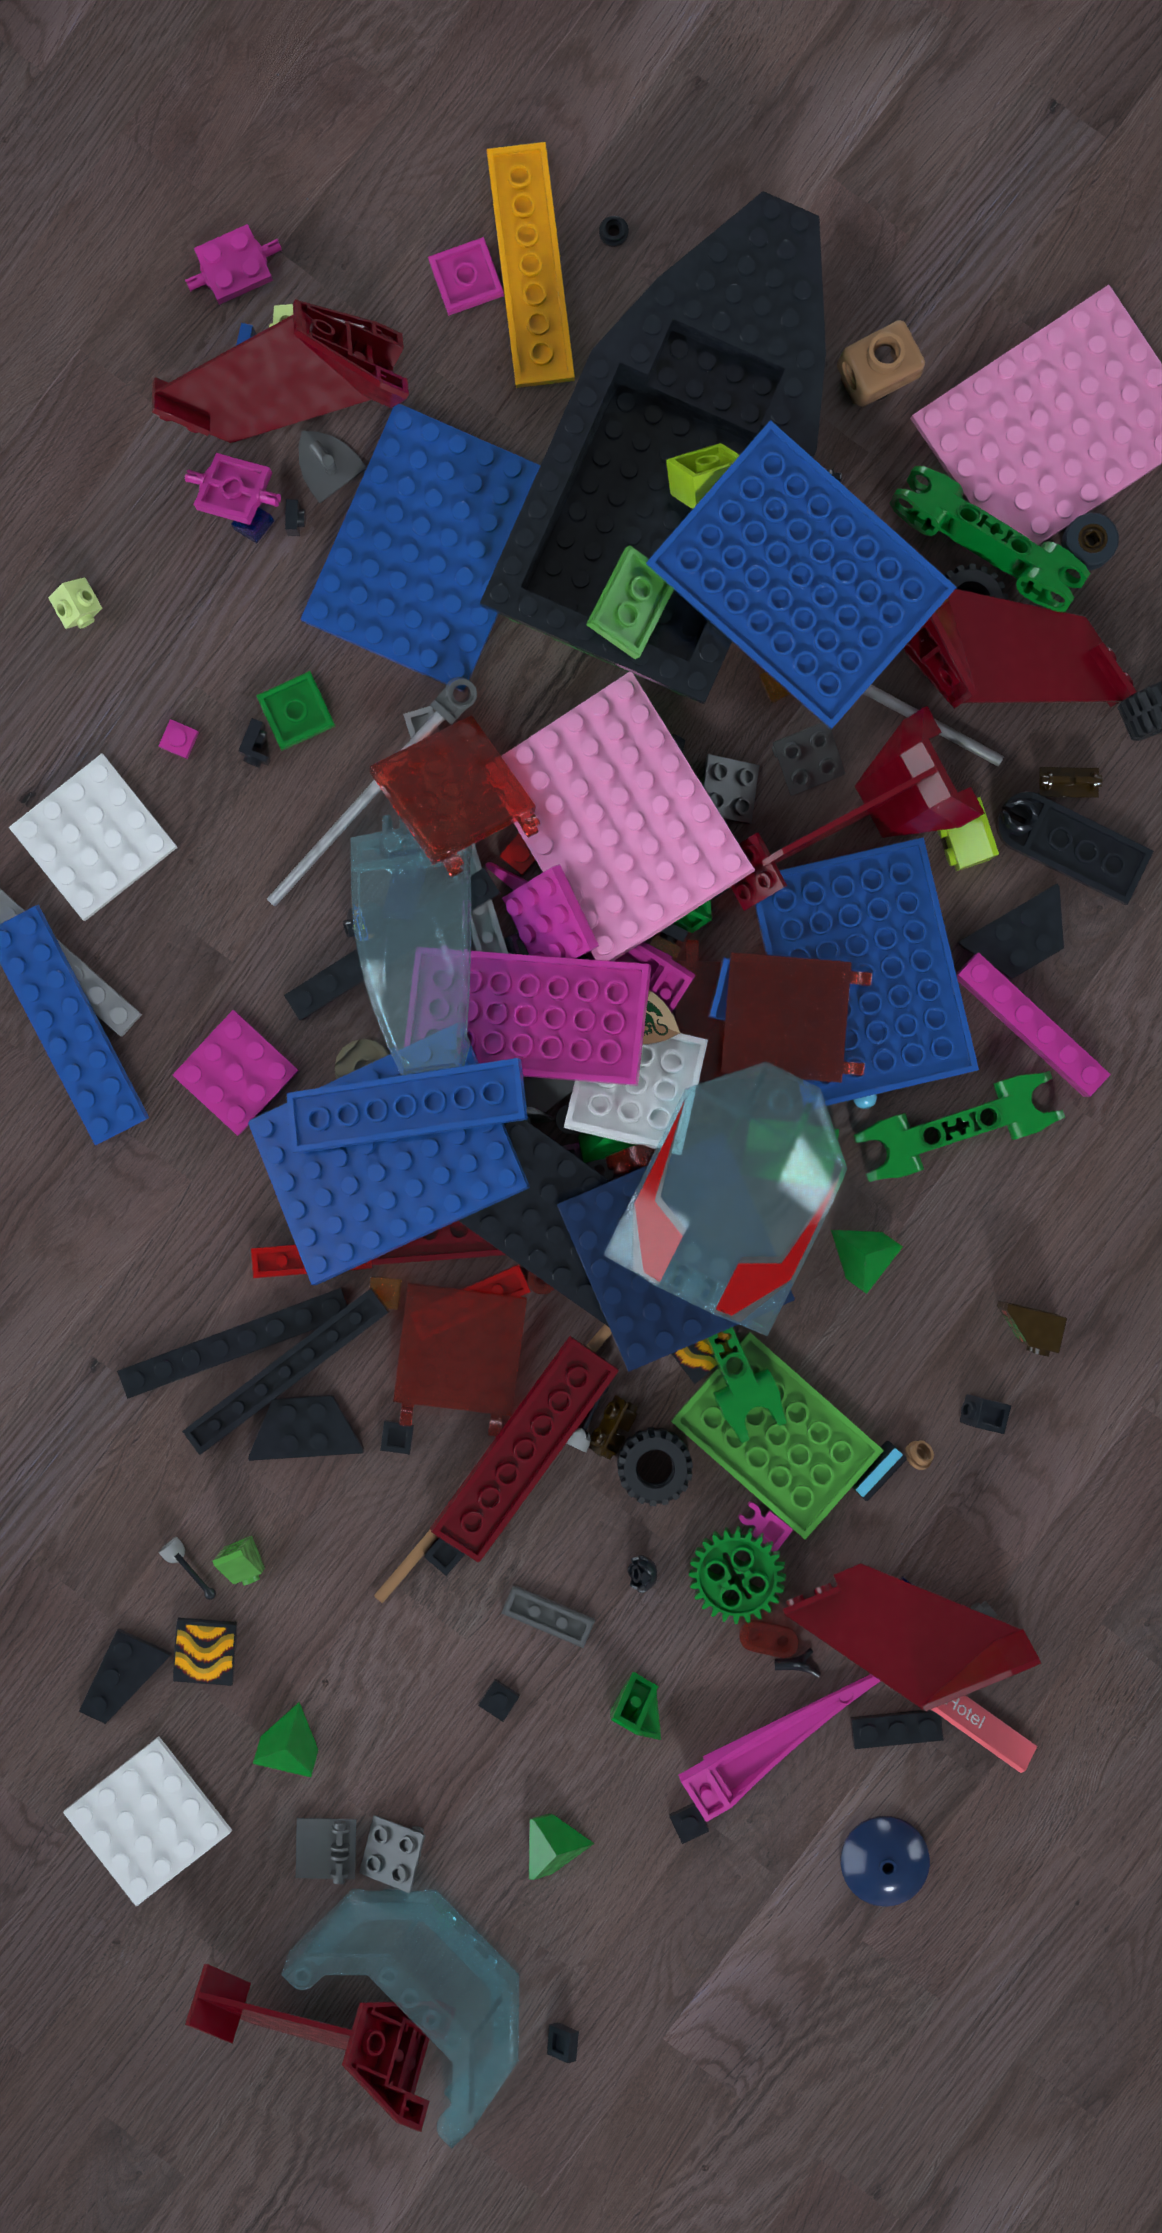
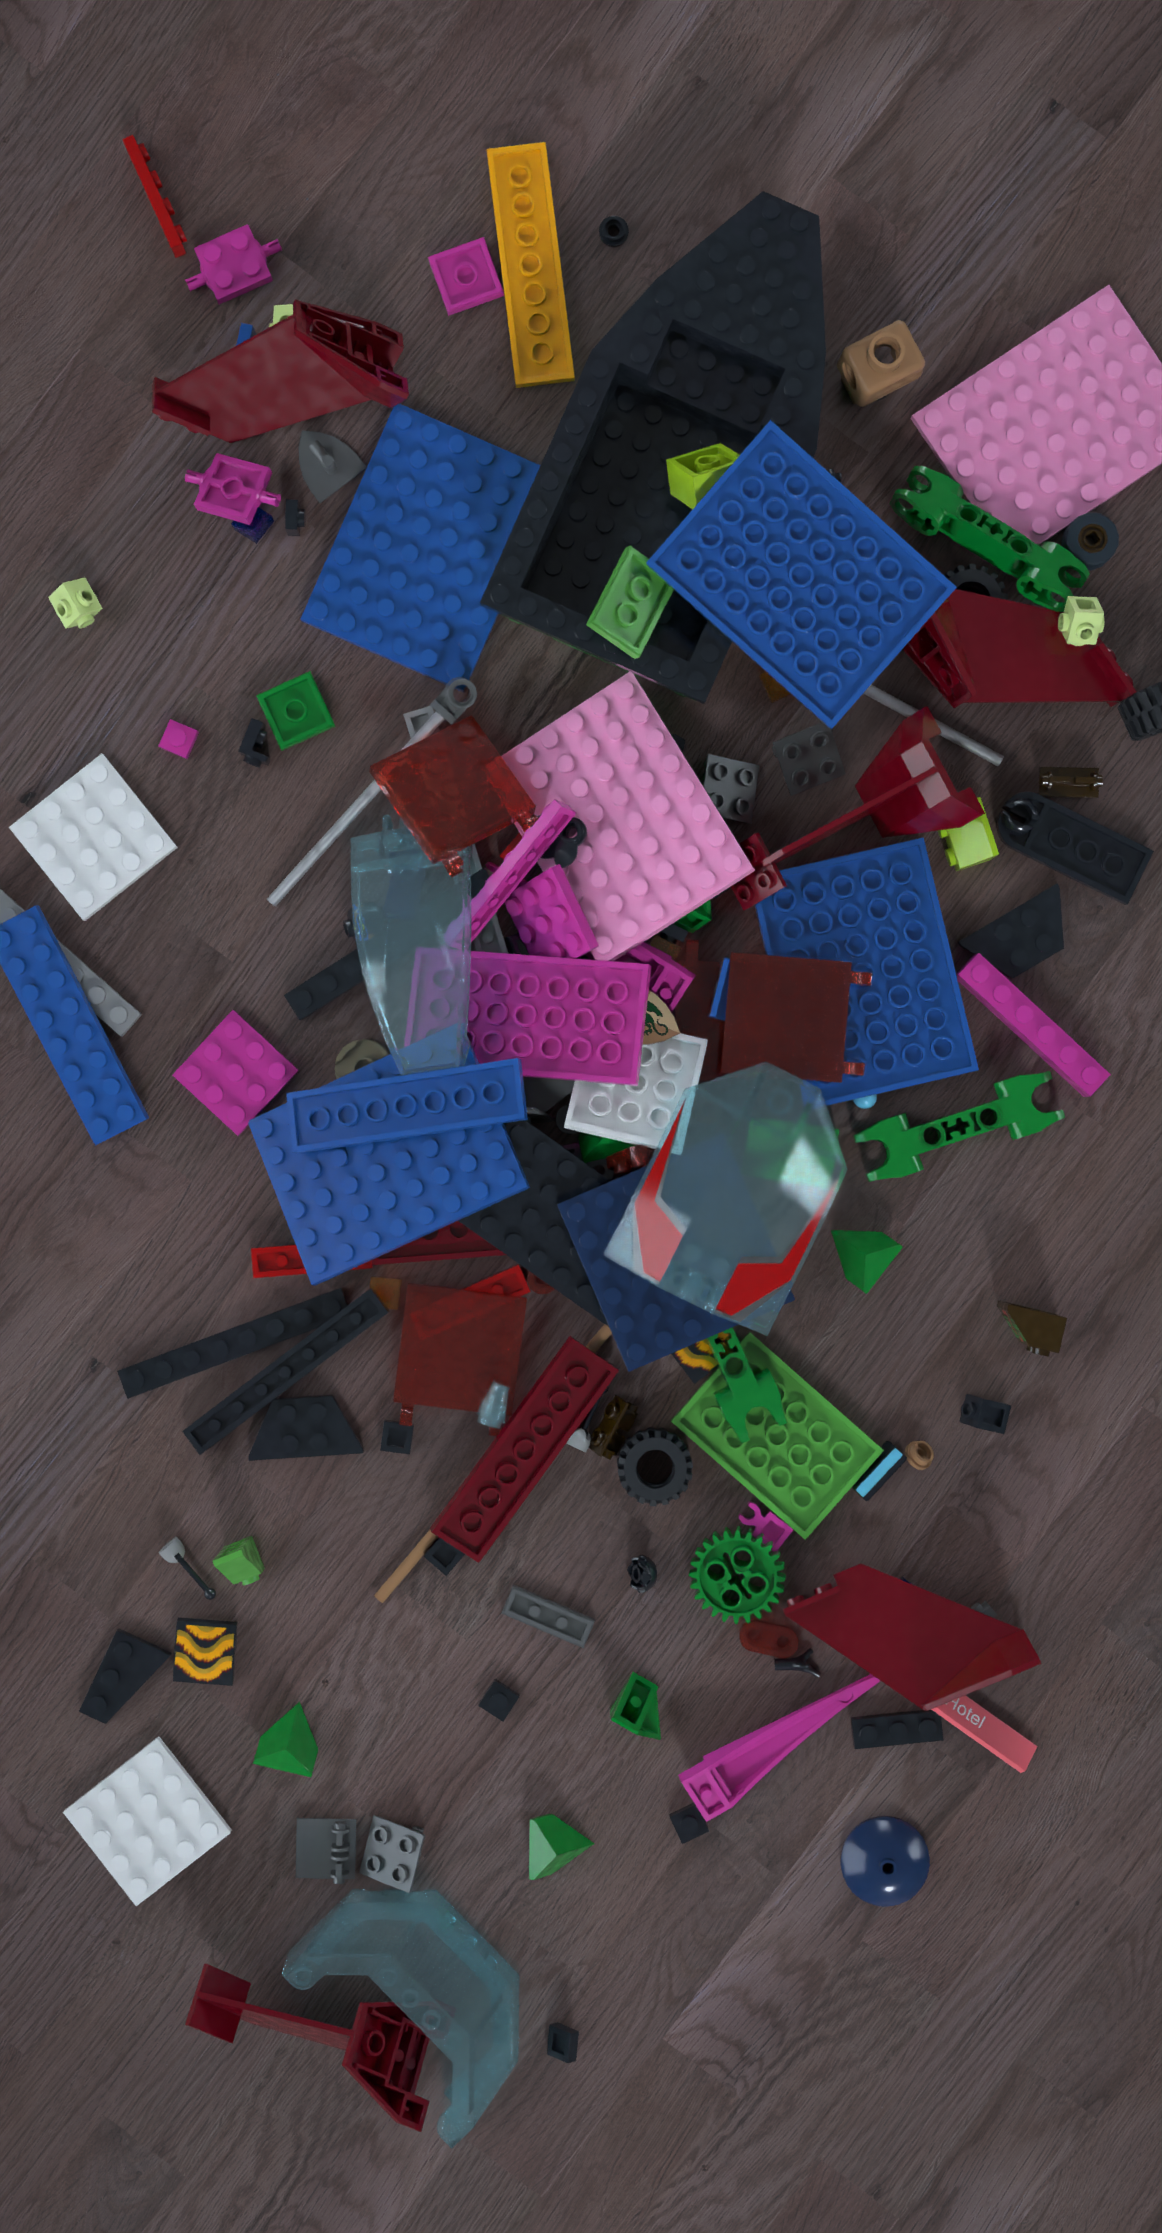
(151, 184): none -> red plate
(494, 1406): none -> clear light blue cone
(518, 863): none -> dark pink plate
(563, 848): none -> black plate
(1081, 620): none -> yellowish green brick

